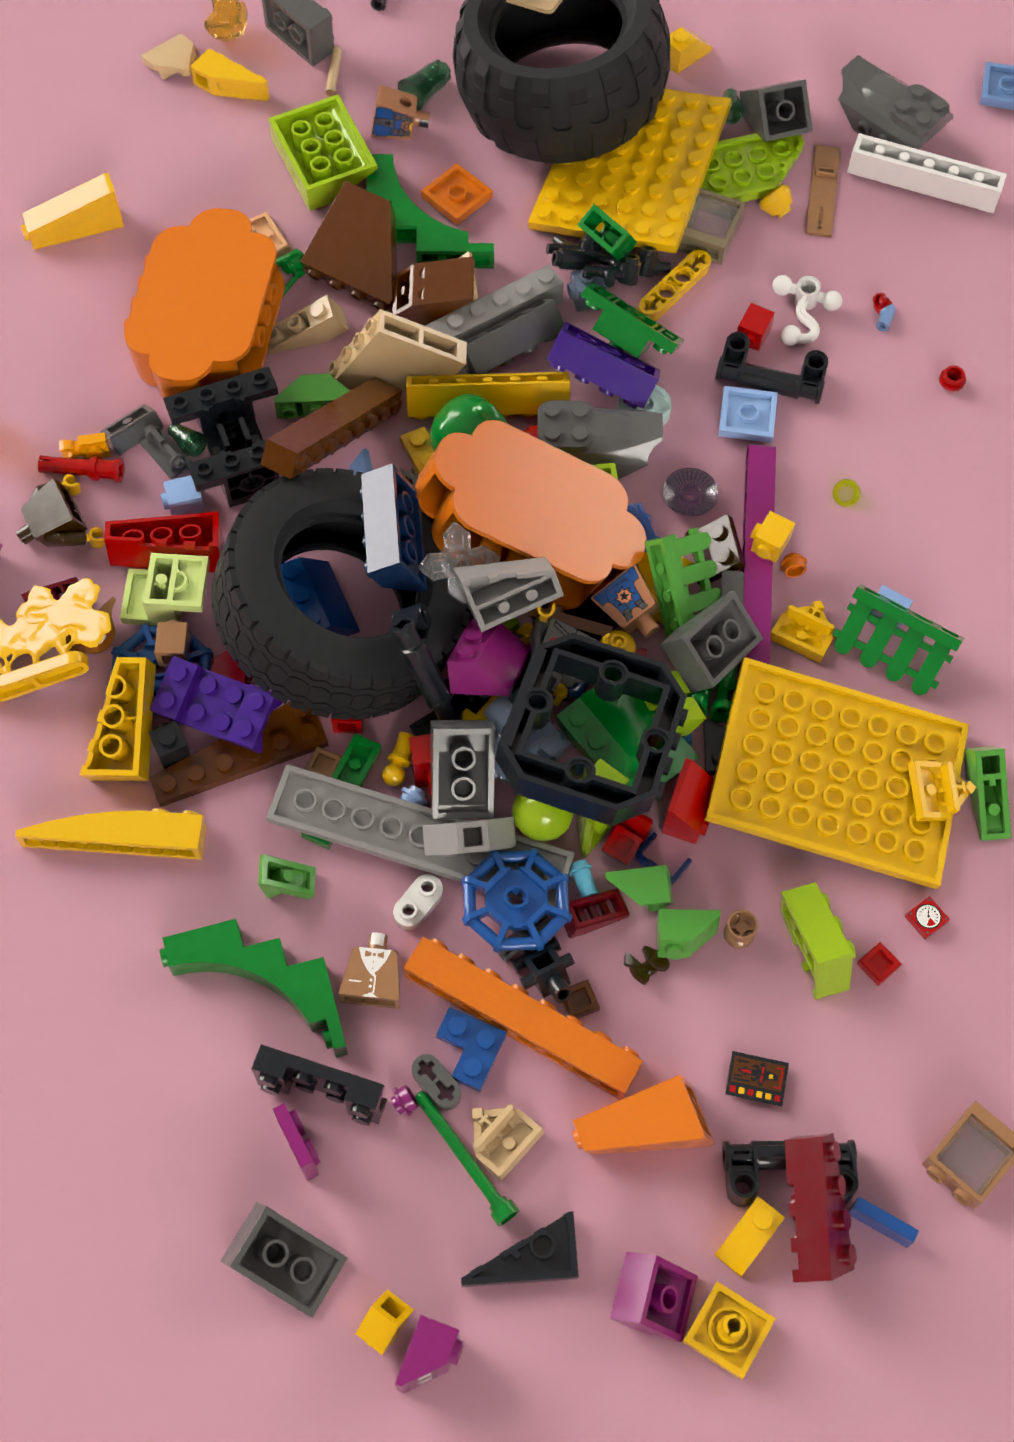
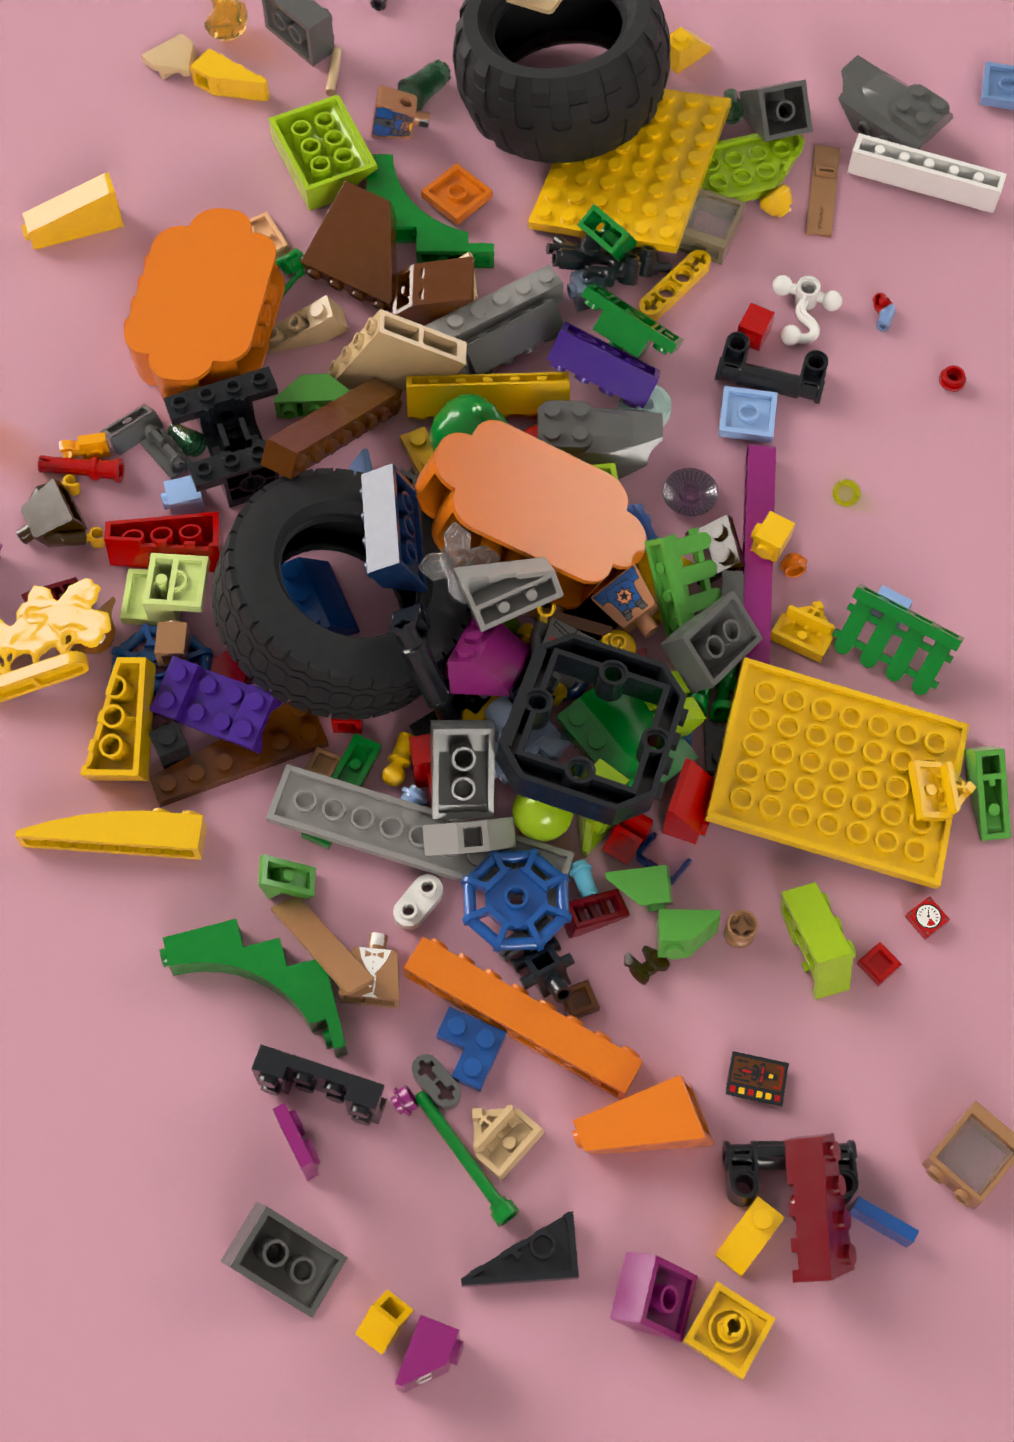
(322, 945): none -> medium nougat piece

